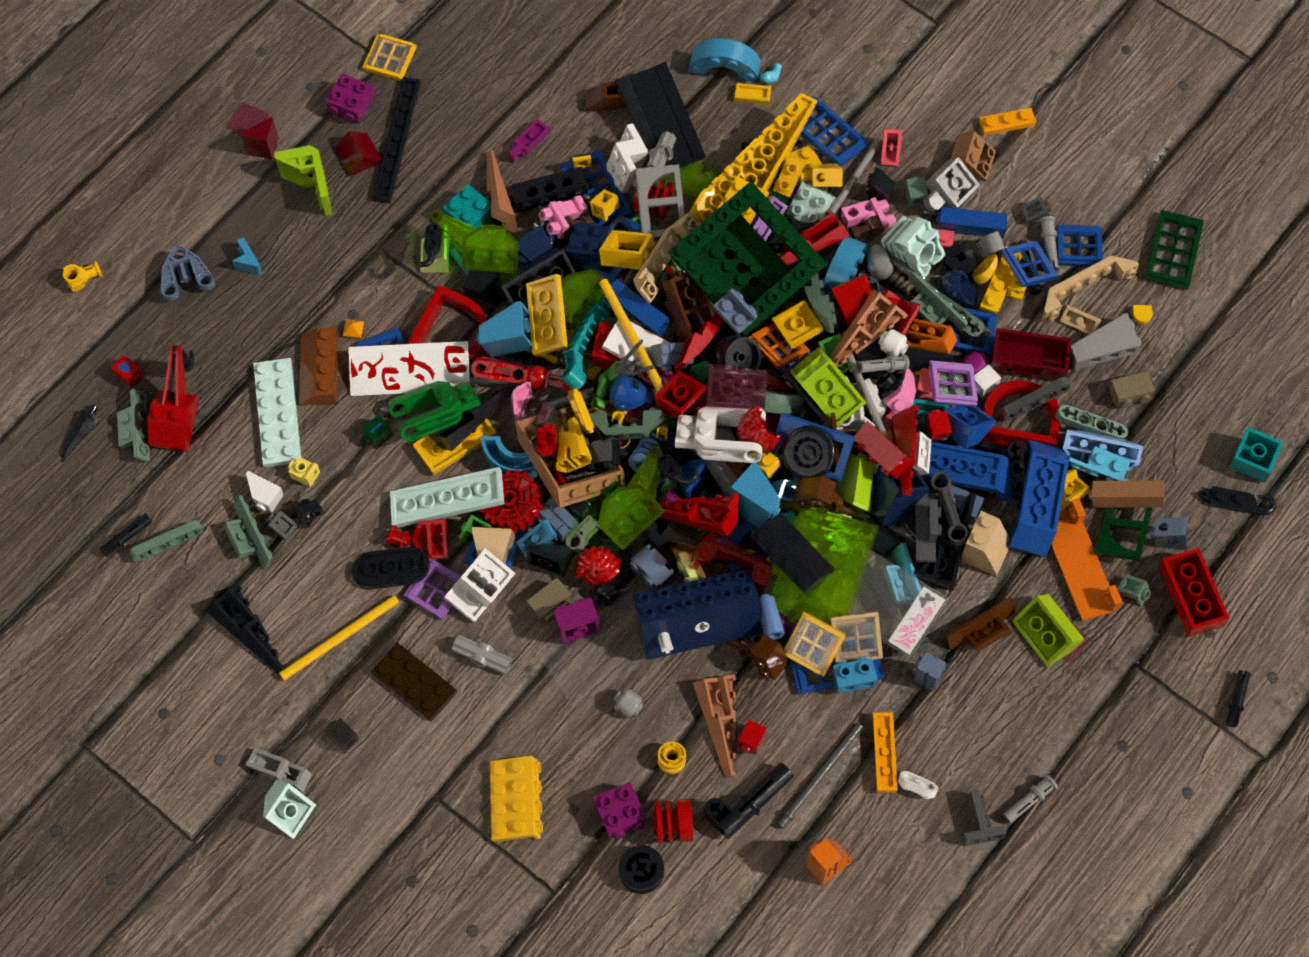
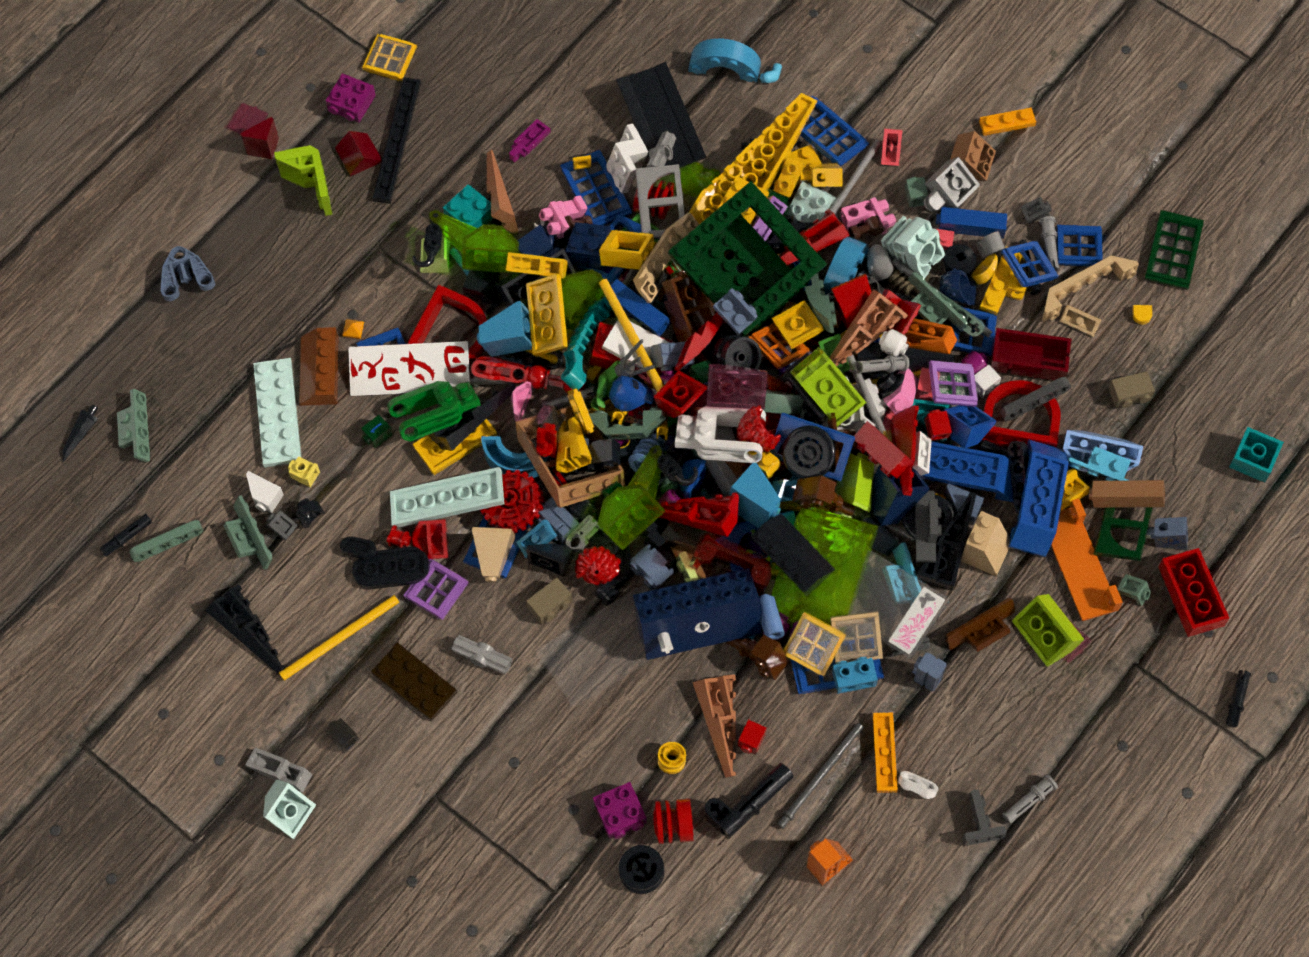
(81, 275): yellow connector -> none
(127, 371): red brick -> none
(172, 412): red slope -> none
(247, 261): dark azure slope -> none
(358, 547): none -> black tile
(466, 529): bright green bracket -> none
(479, 585): white bracket -> none
(515, 799): yellow bracket -> none
(536, 265): none -> yellow slope
(541, 186): black brick -> none
(576, 620): magenta brick -> none
(604, 97): reddish brown slope -> none
(604, 204): yellow brick -> none
(628, 703): light grey head -> none
(752, 93): yellow tile -> none
(880, 186): black slope -> none
(949, 508): dark grey piece -> none
(1091, 420): sand green beam -> none
(1106, 344): light grey slope -> none
(1236, 501): black plate -> none

